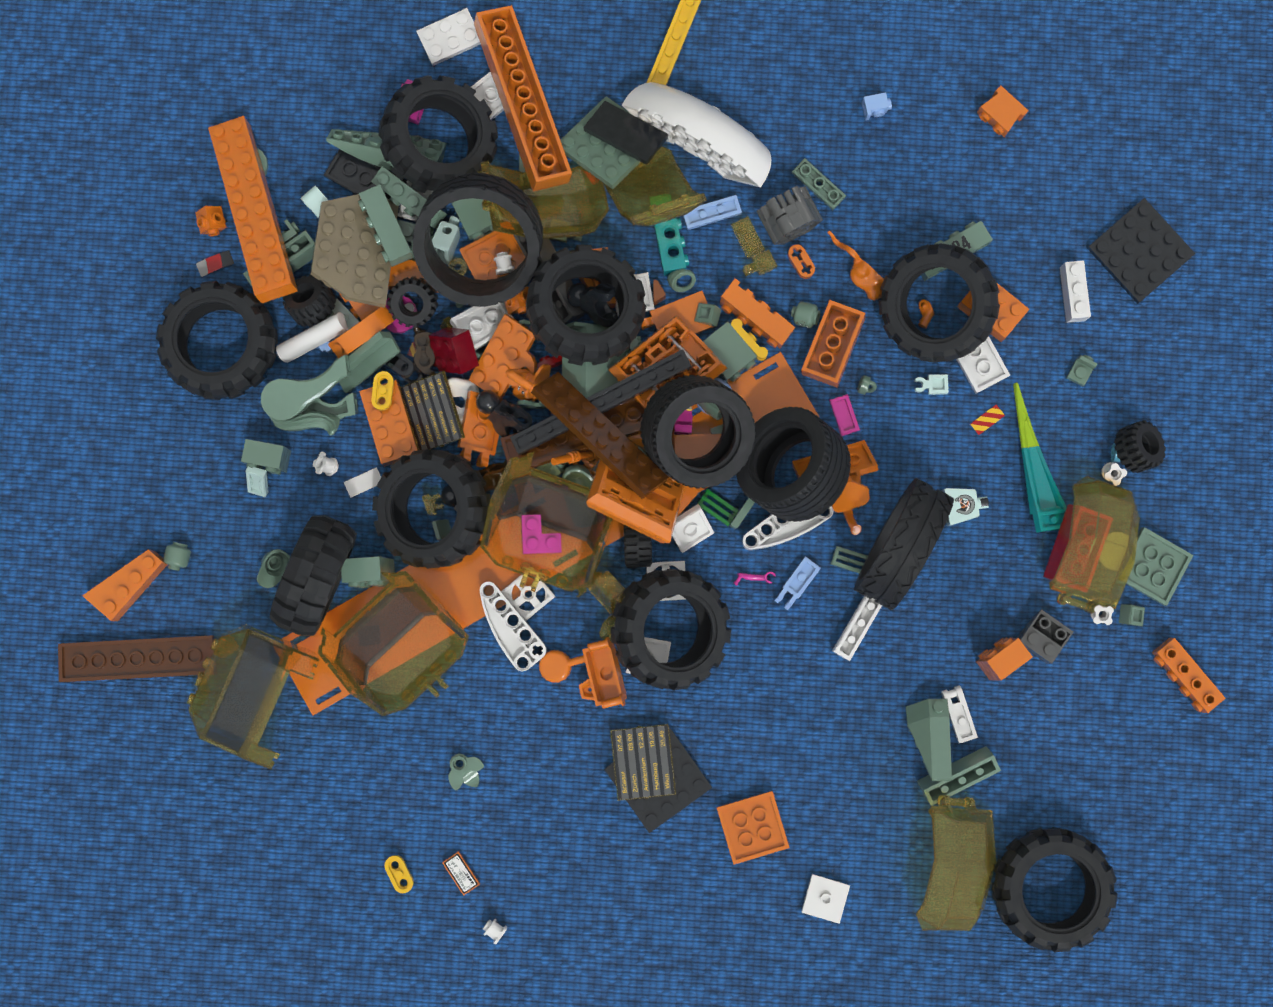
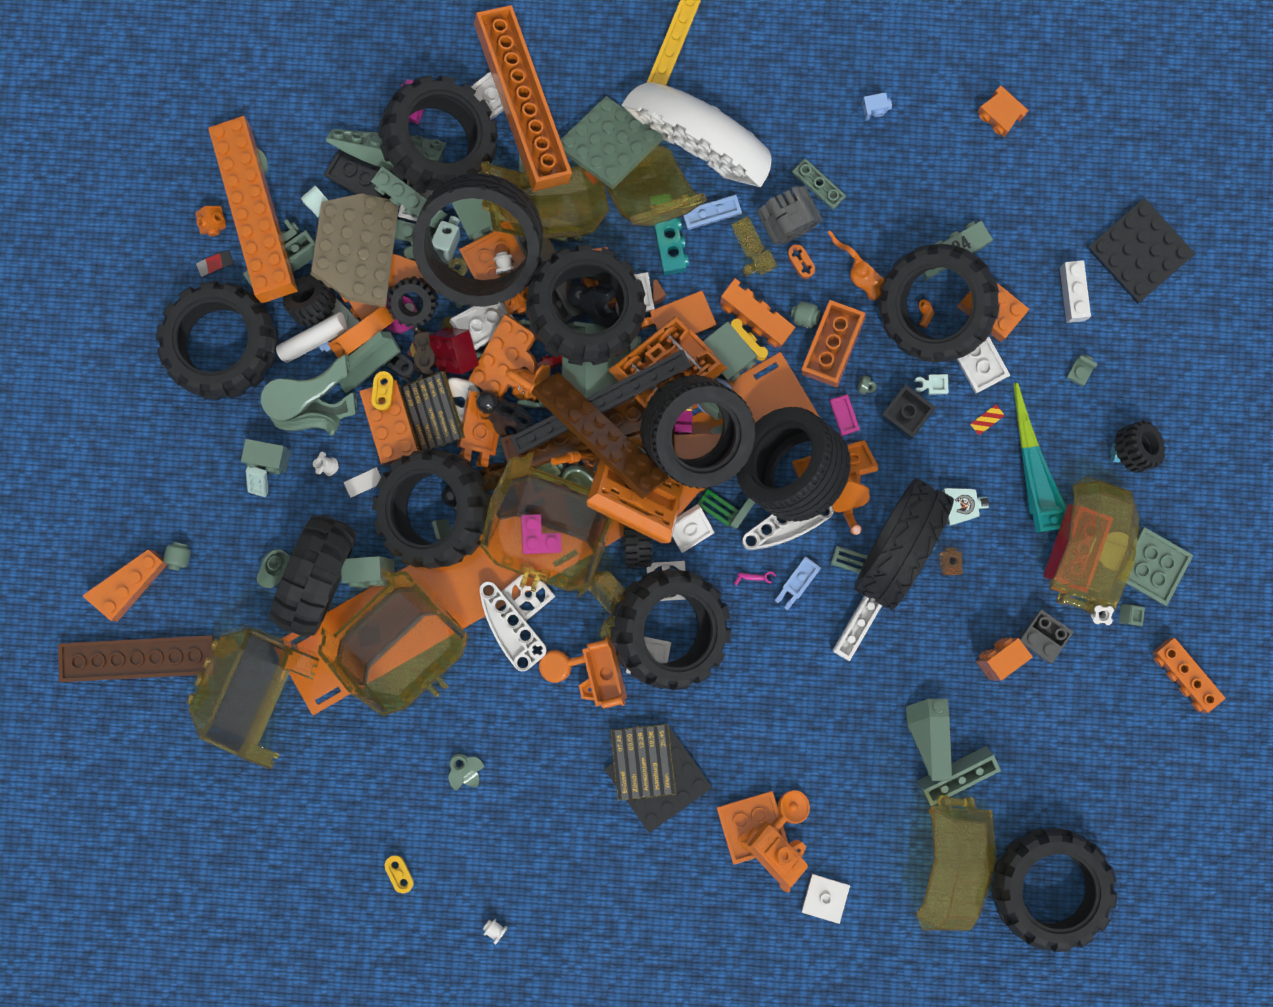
(385, 225): sand green brick -> none
(430, 505): clear yellow tile -> none
(449, 37): white plate -> none
(461, 873): tile -> none
(625, 132): black tile -> none
(677, 274): sand green piece -> none
(708, 314): sand green slope -> none
(770, 847): none -> orange piece
(907, 412): none -> black brick
(948, 569): none -> clear orange brick
(960, 715): white plate -> none
(1116, 475): white brick -> none

